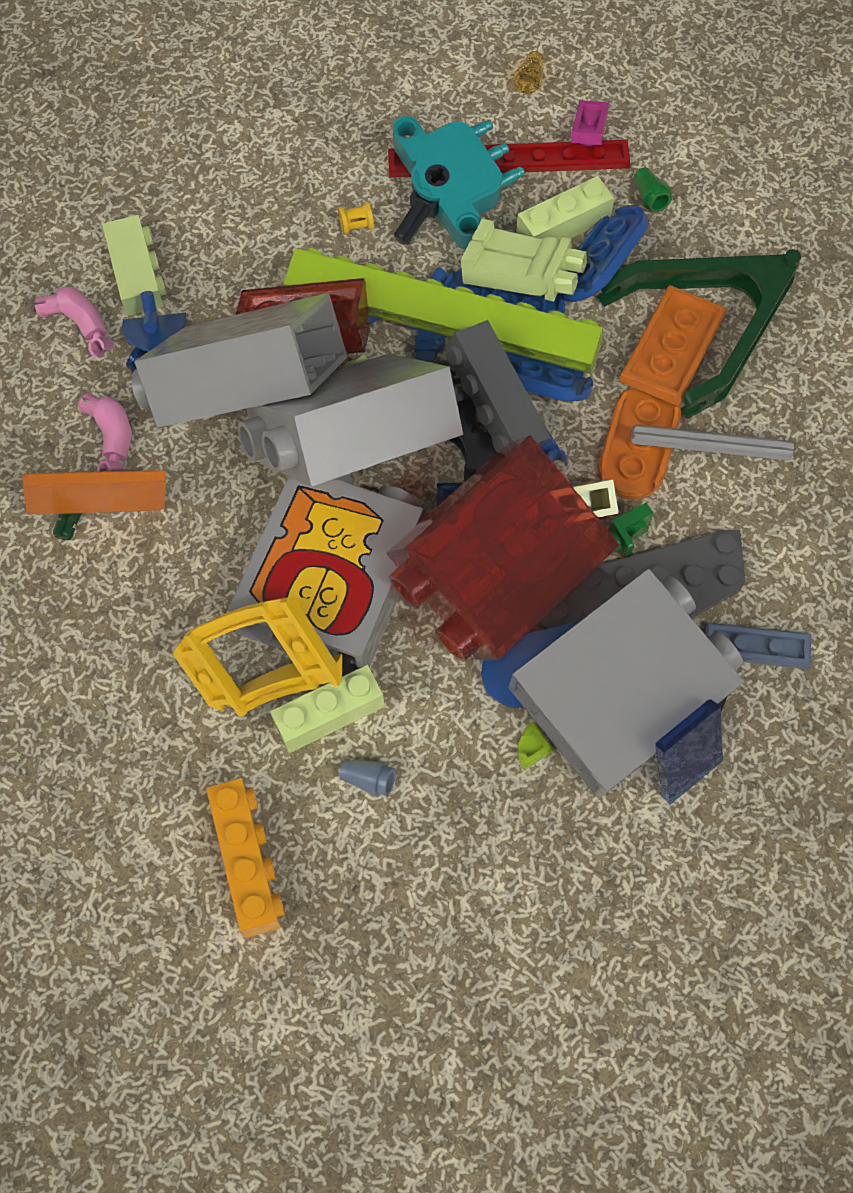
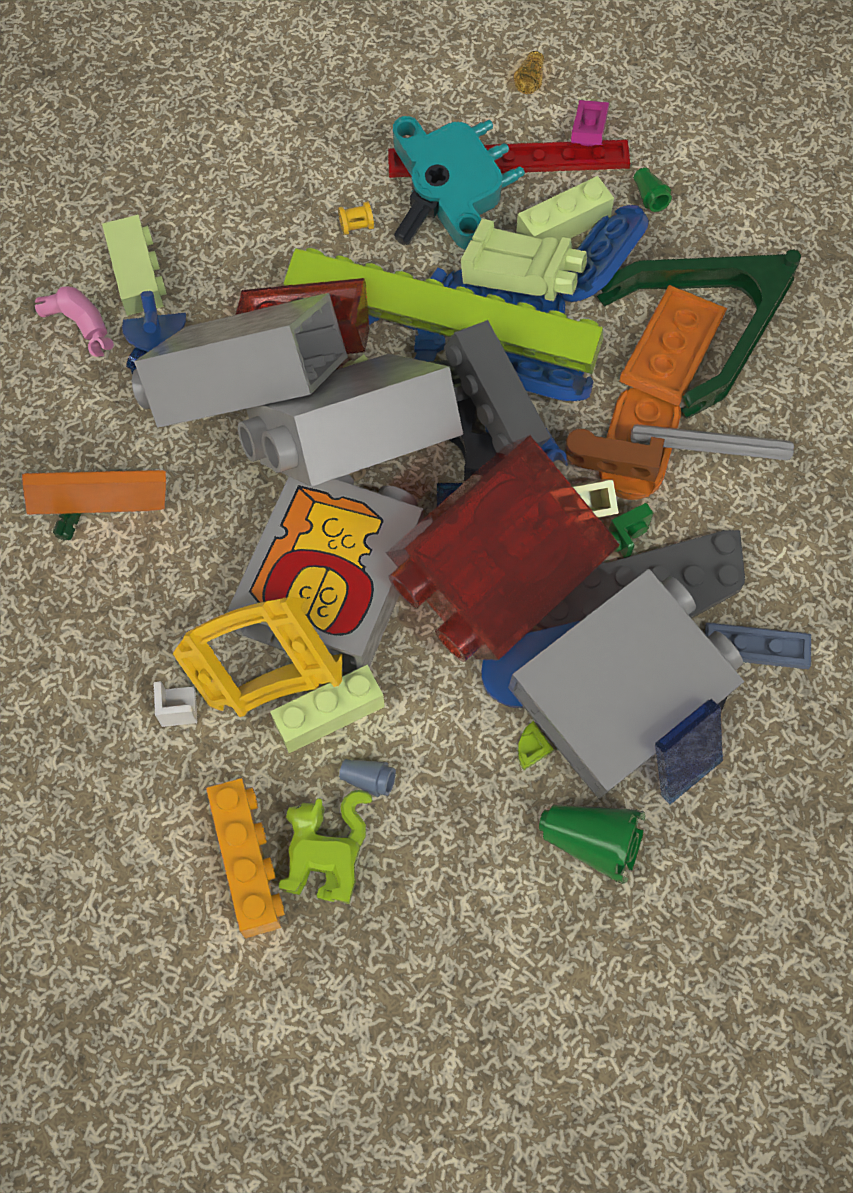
(115, 428): bright pink arm -> none
(175, 705): none -> white panel
(325, 854): none -> lime animal
(595, 836): none -> green cone
(614, 455): none -> dark orange leg

